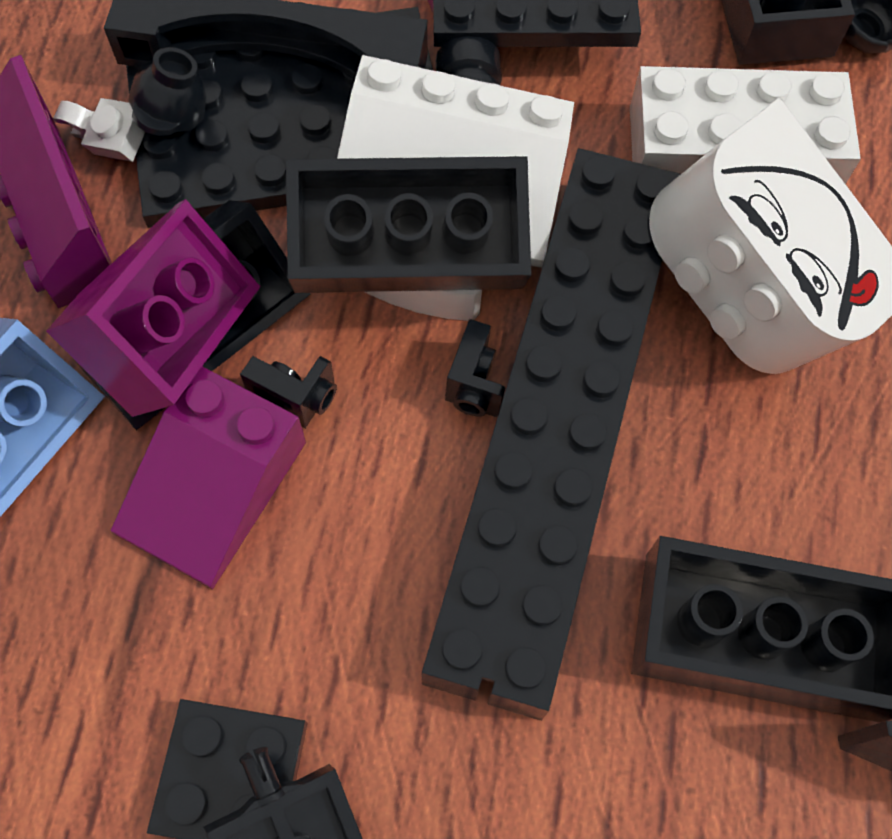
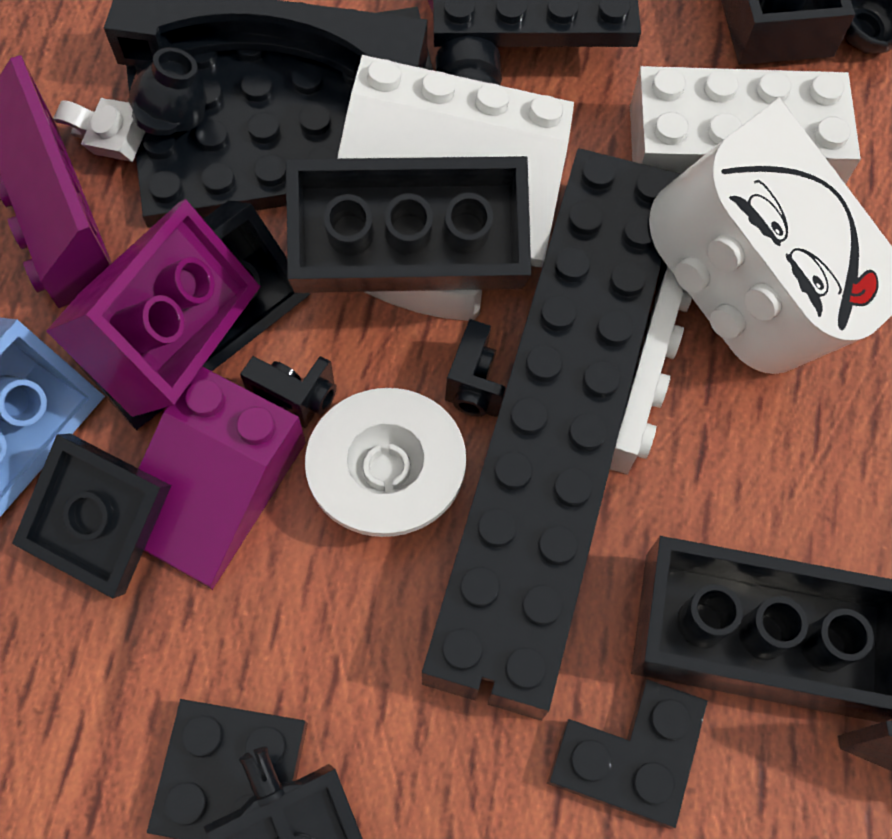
(91, 515): none -> black plate
(385, 462): none -> white hat
(639, 773): none -> black plate
(648, 383): none -> white plate

